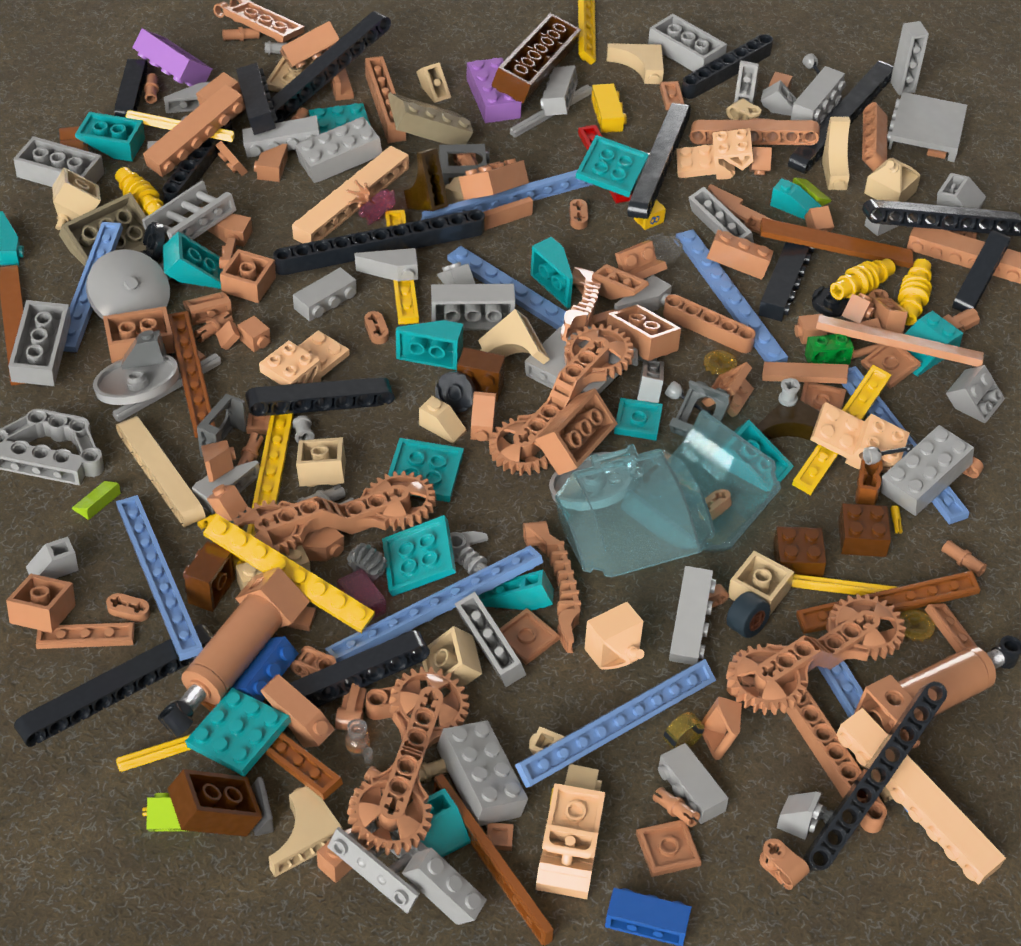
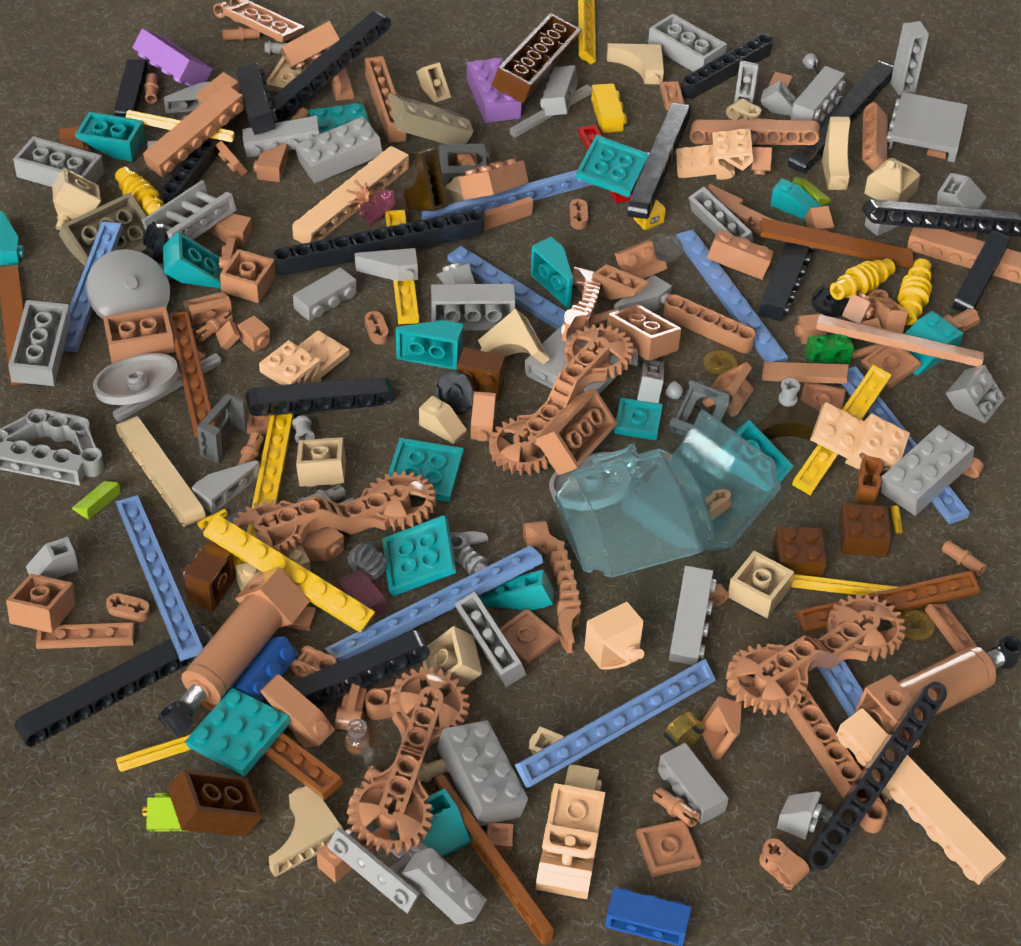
(145, 350): slope -> none
(218, 459): nougat slope -> none
(227, 501): nougat brick -> none
(265, 825): flat silver slope -> none
(748, 614): black wheel -> none
(873, 454): light grey hinge -> none

